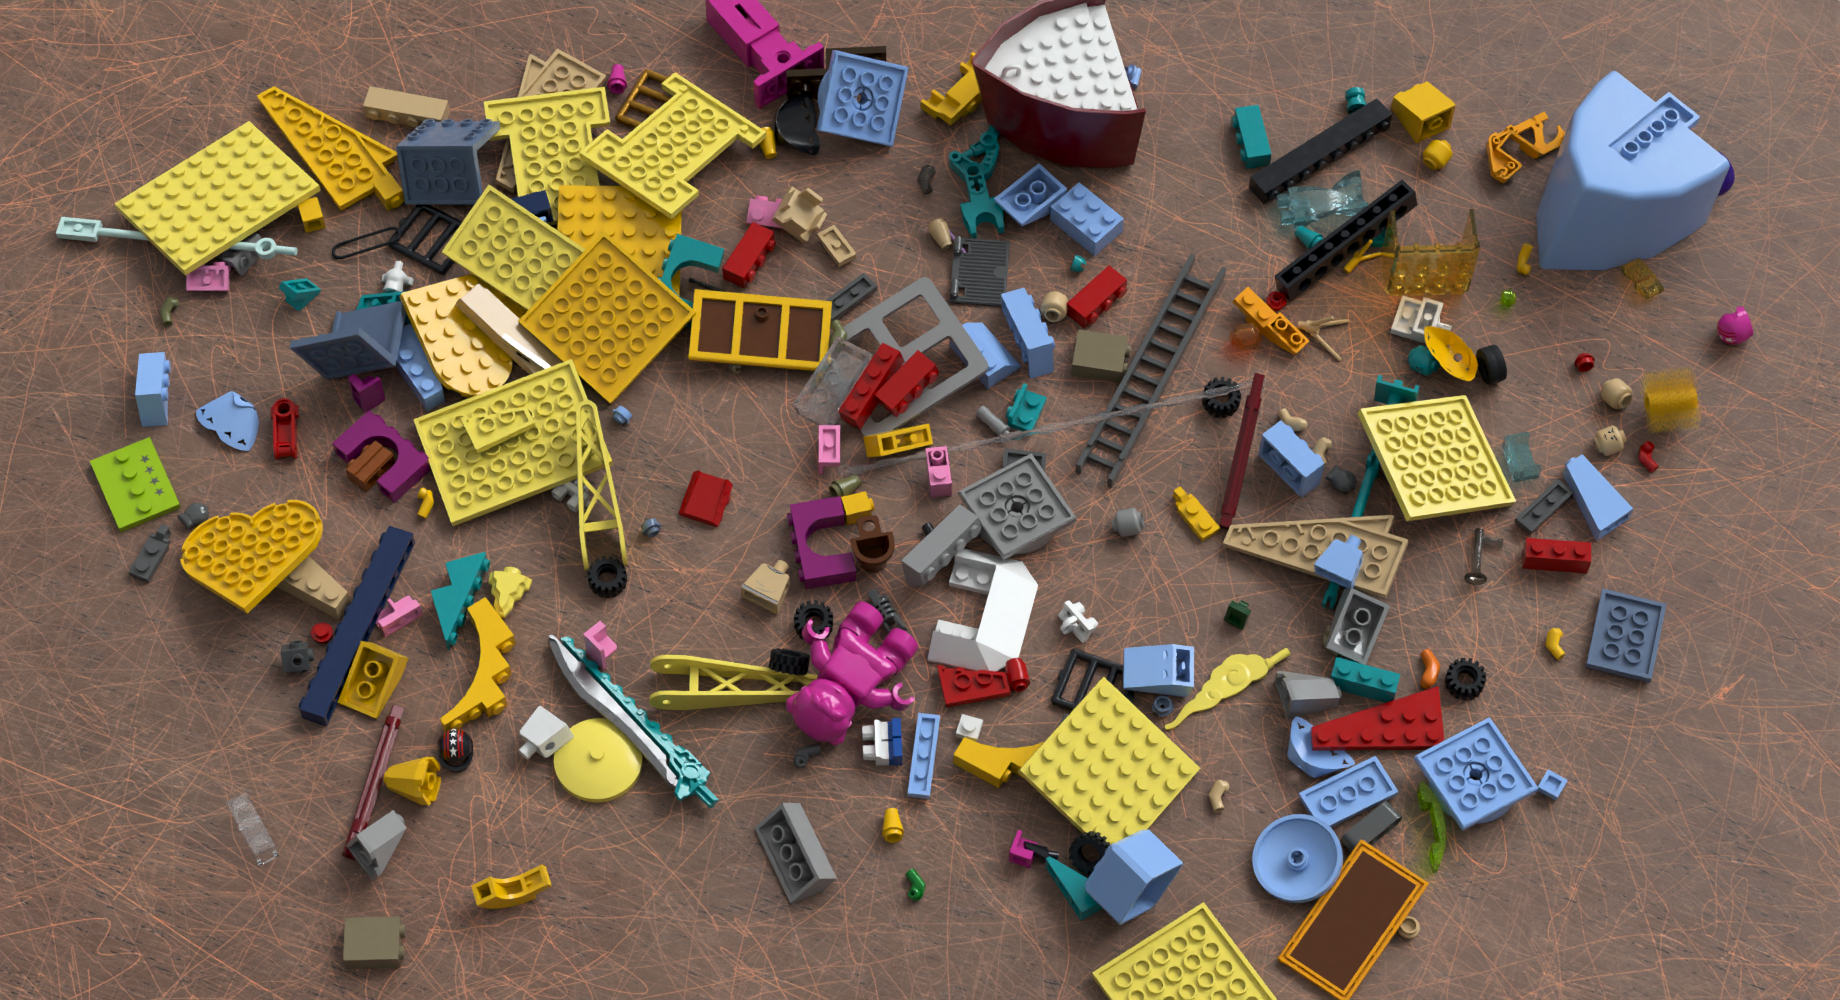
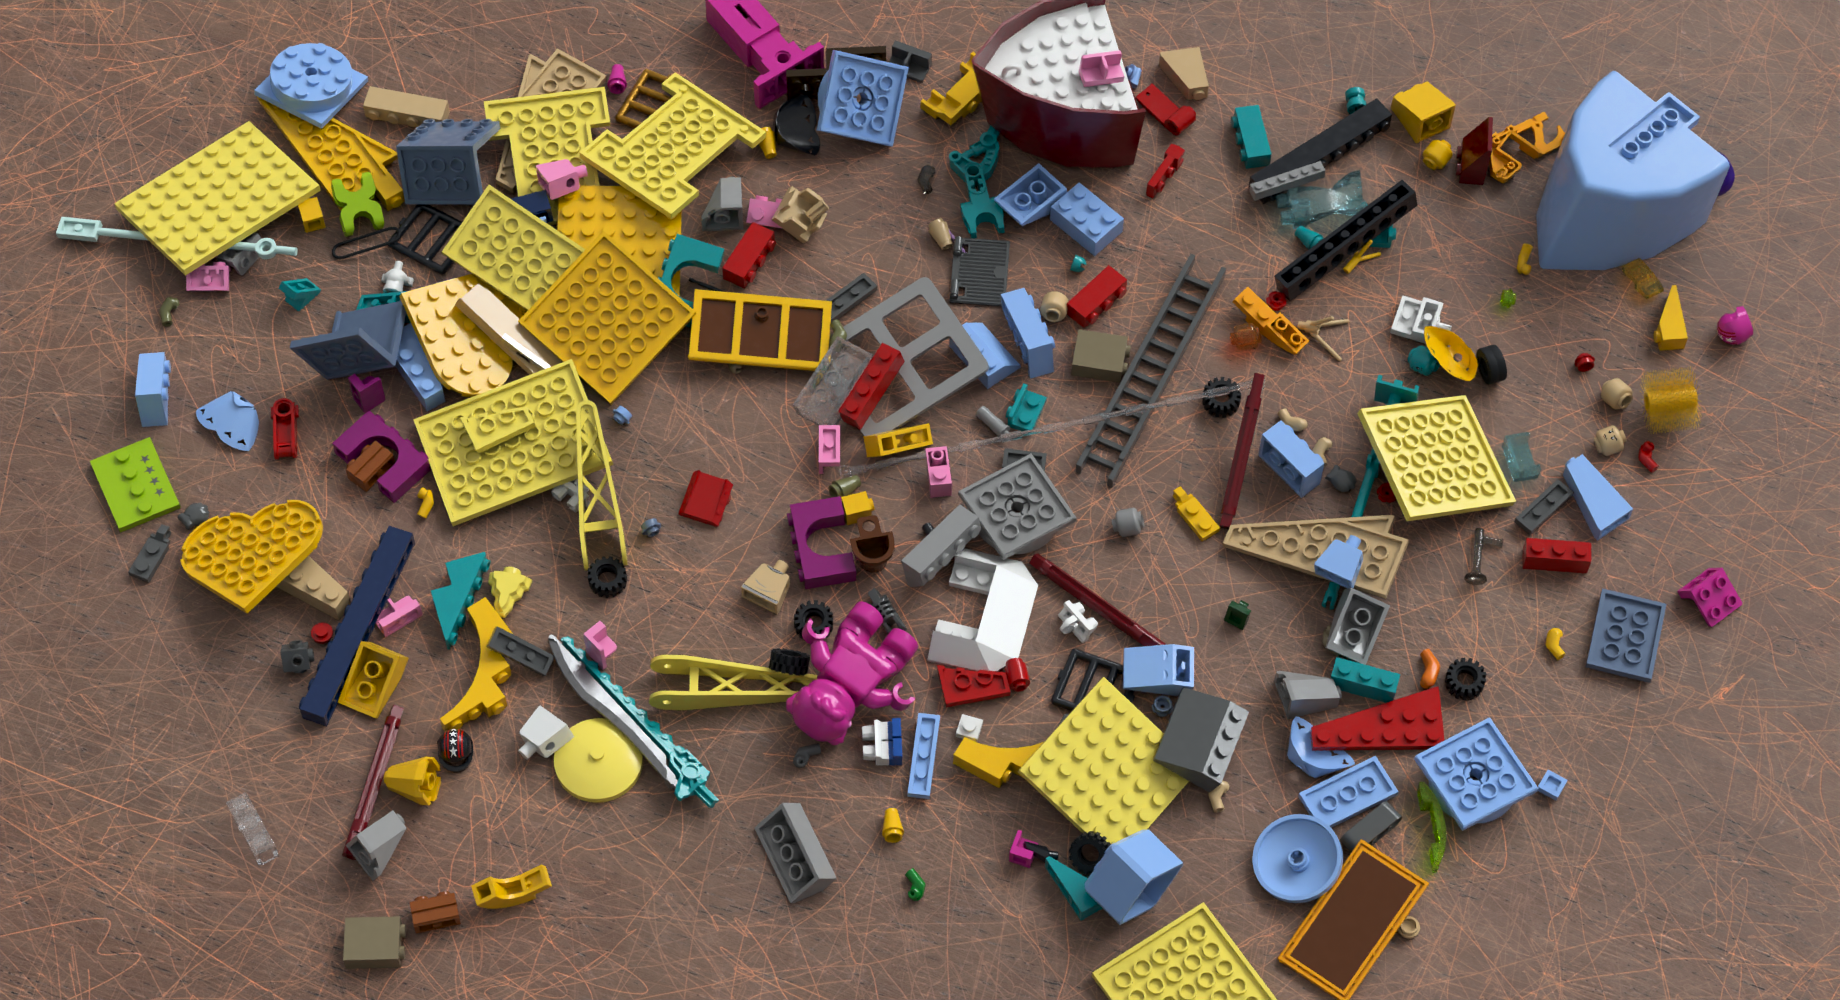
(311, 82): none -> light blue piece
(357, 204): none -> lime piece
(435, 912): none -> dark orange brick
(520, 651): none -> dark grey plate
(559, 177): none -> bright pink torso
(724, 207): none -> light grey slope
(817, 210): none -> tan piece
(836, 245): tan plate -> none
(907, 383): red brick -> none
(914, 58): none -> dark grey panel
(1094, 601): none -> dark red piece
(1101, 68): none -> bright pink panel
(1165, 111): none -> red door
(1172, 162): none -> red plate
(1186, 72): none -> tan slope
(1201, 738): none -> dark grey slope
(1229, 680): light yellow piece -> none
(1287, 180): none -> light grey piece
(1385, 488): none -> red plate
(1429, 267): clear yellow windscreen -> none
(1475, 154): none -> dark red slope
(1671, 329): none -> yellow slope
(1712, 595): none -> dark pink bracket

